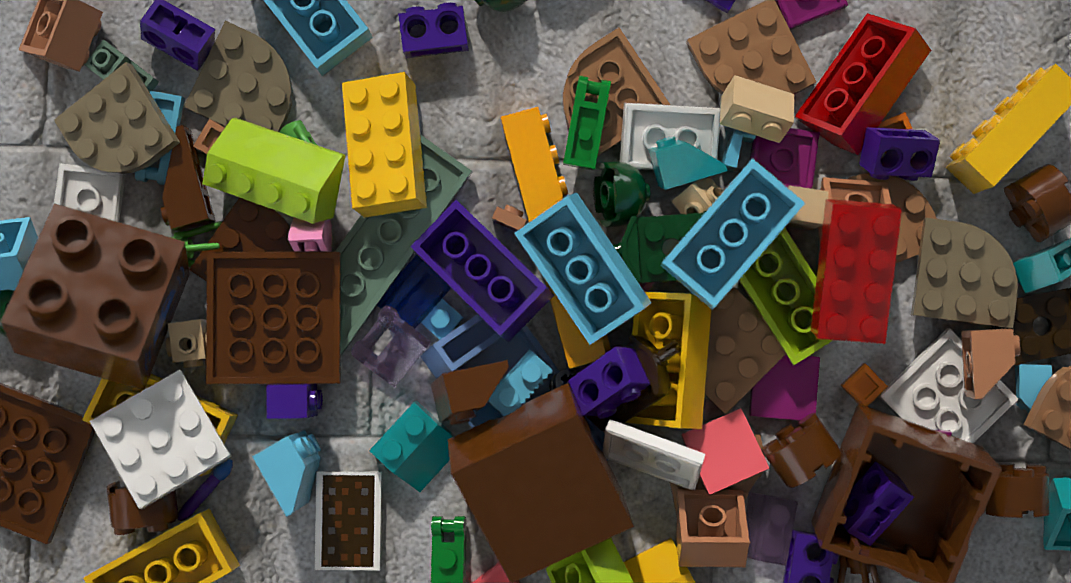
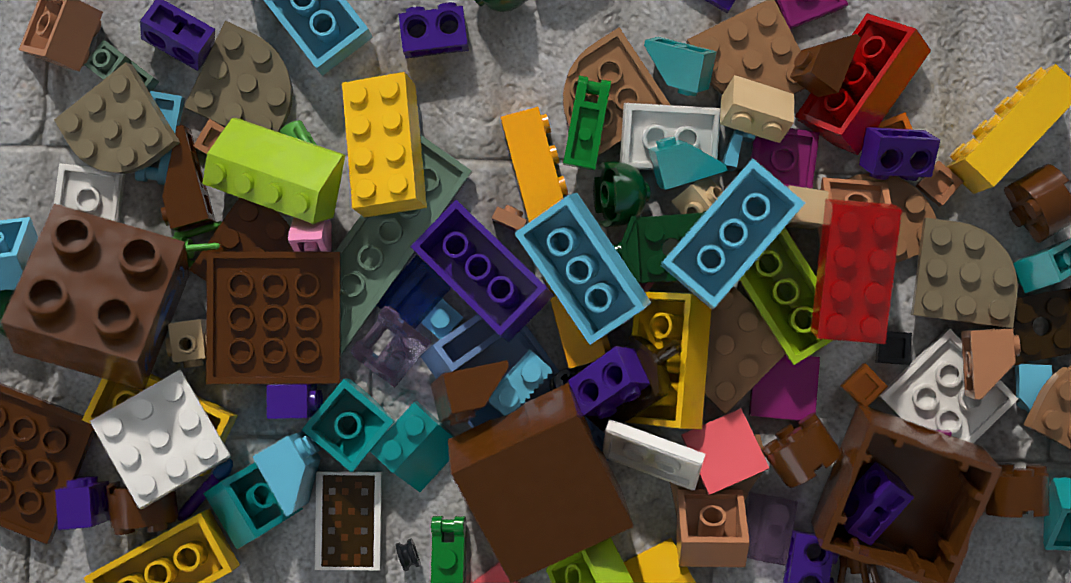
(82, 503): none -> dark purple brick
(246, 505): none -> teal slope
(348, 424): none -> teal slope
(408, 554): none -> black bush
(682, 64): none -> teal slope
(824, 66): none -> reddish brown slope
(896, 349): none -> black tile
(940, 185): none -> nougat tile

